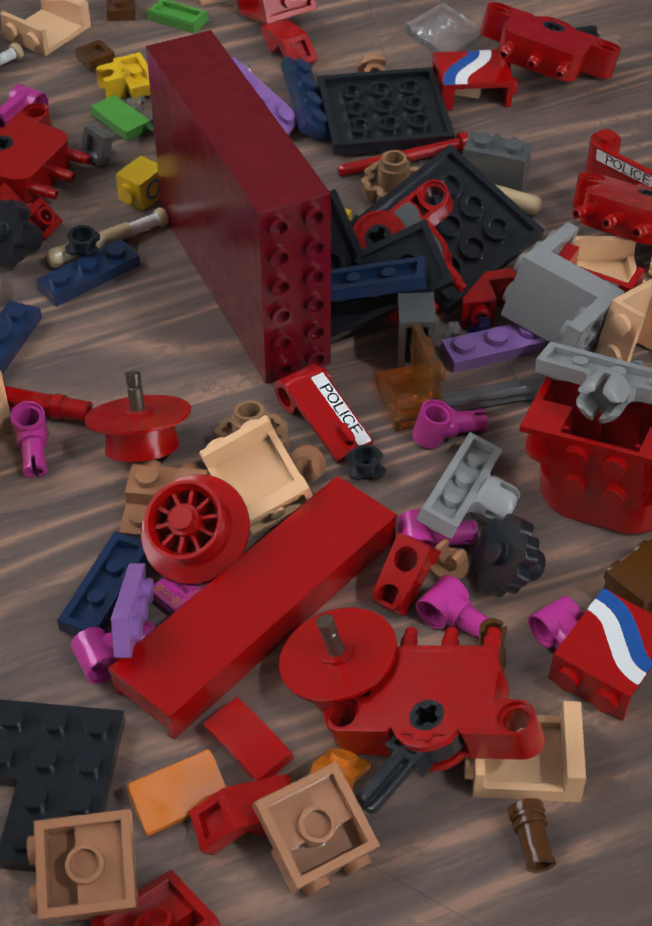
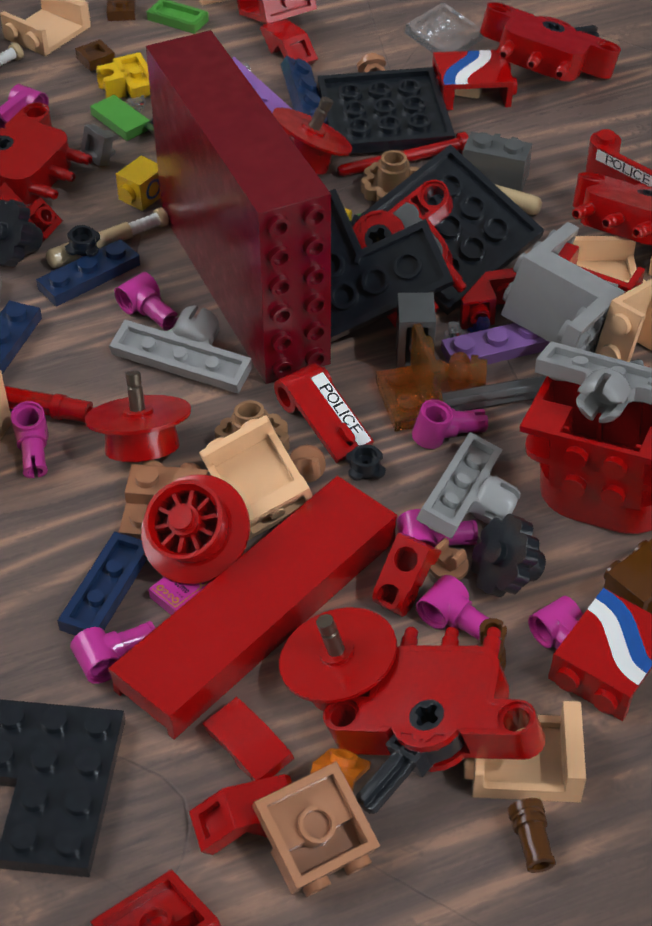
(83, 866): nougat plate -> none
(131, 610): medium lavender plate -> none
(143, 296): none -> dark pink pin
(171, 792): orange slope -> none
(184, 350): none -> light grey plate
(312, 136): none -> red piece
(378, 279): dark blue plate -> none
(464, 371): none -> clear orange piece

